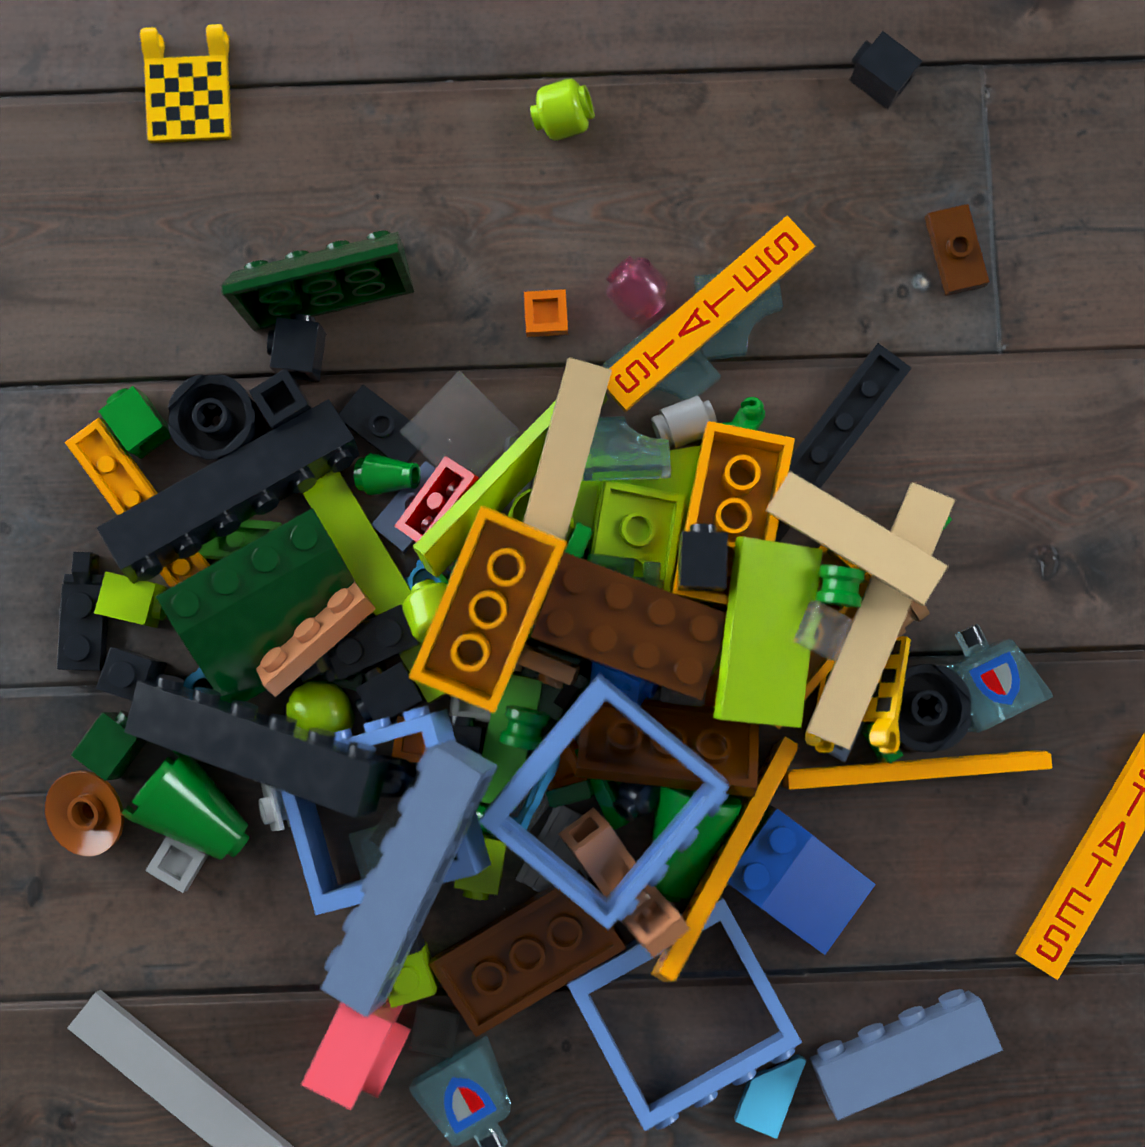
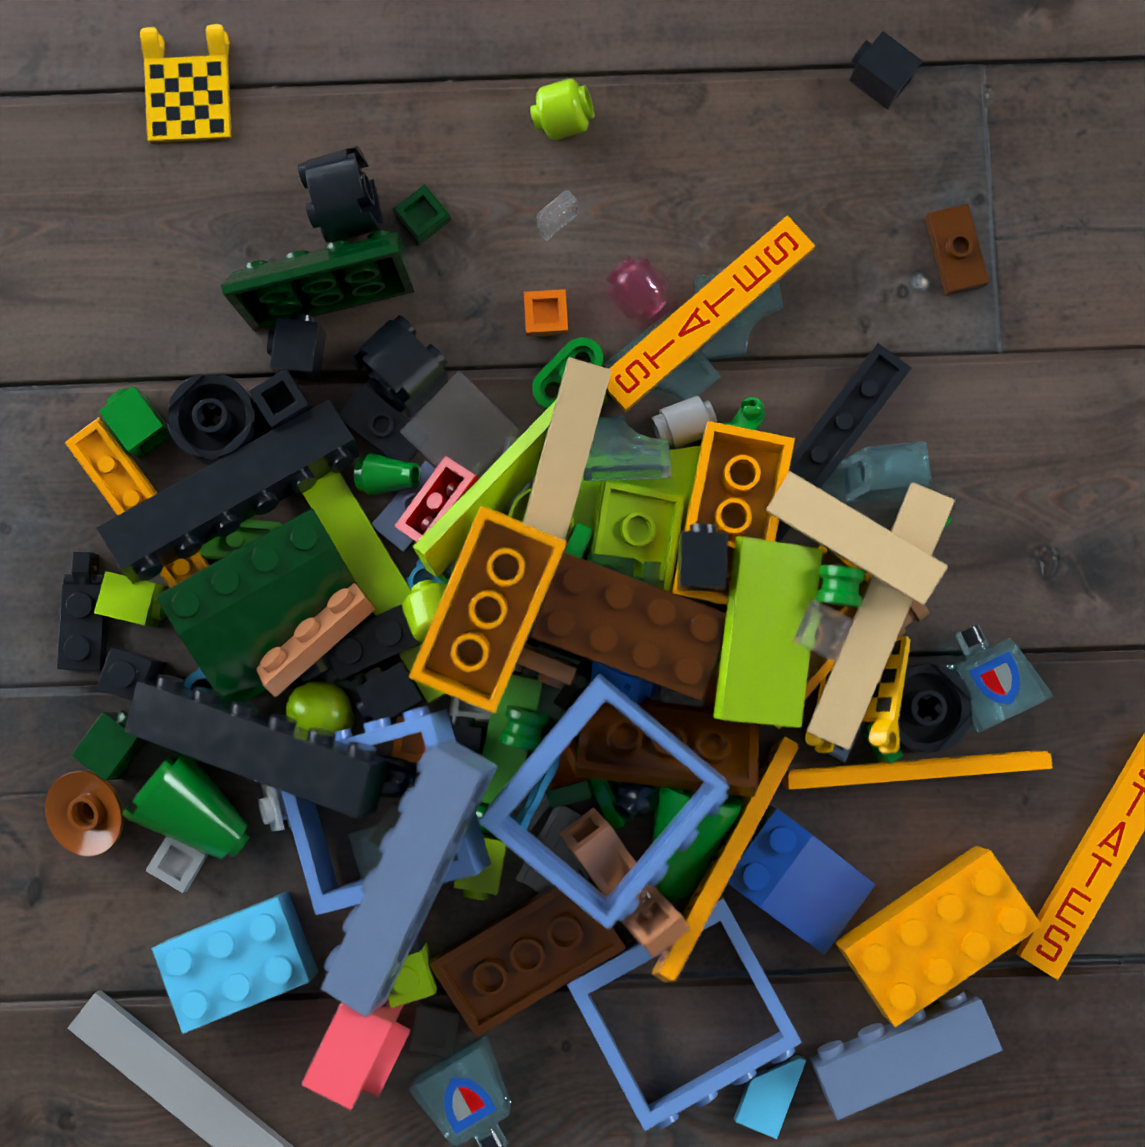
(235, 962): none -> medium azure brick
(341, 195): none -> black brick
(401, 366): none -> black brick
(421, 214): none -> dark green tile
(553, 372): none -> green plate
(556, 214): none -> clear tile
(887, 471): none -> clear light blue torso
(938, 934): none -> light orange brick

